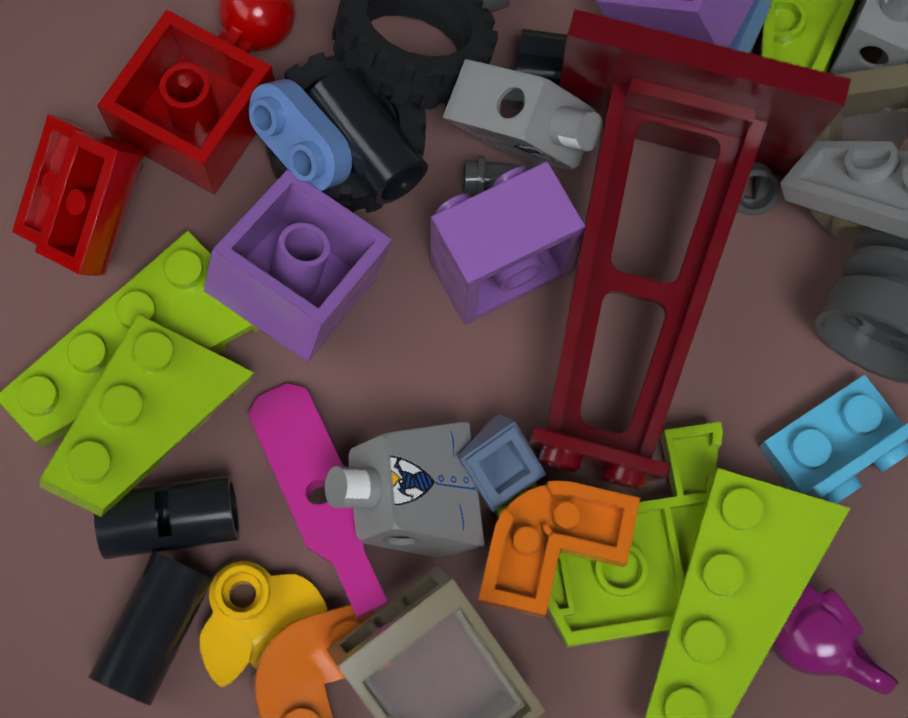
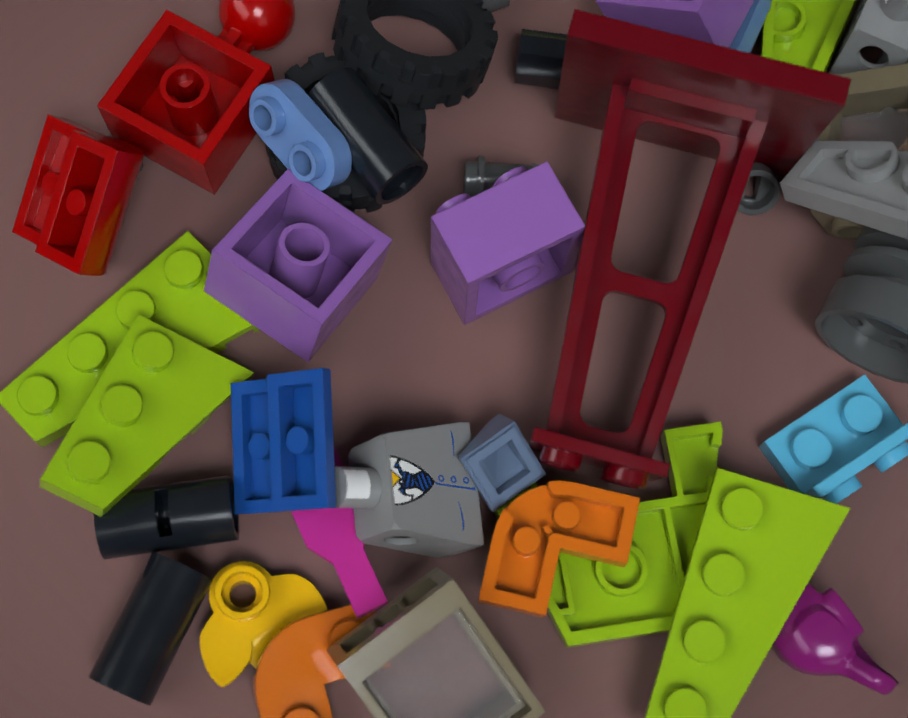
(283, 443): none -> blue slope
(549, 127): light grey torso -> none

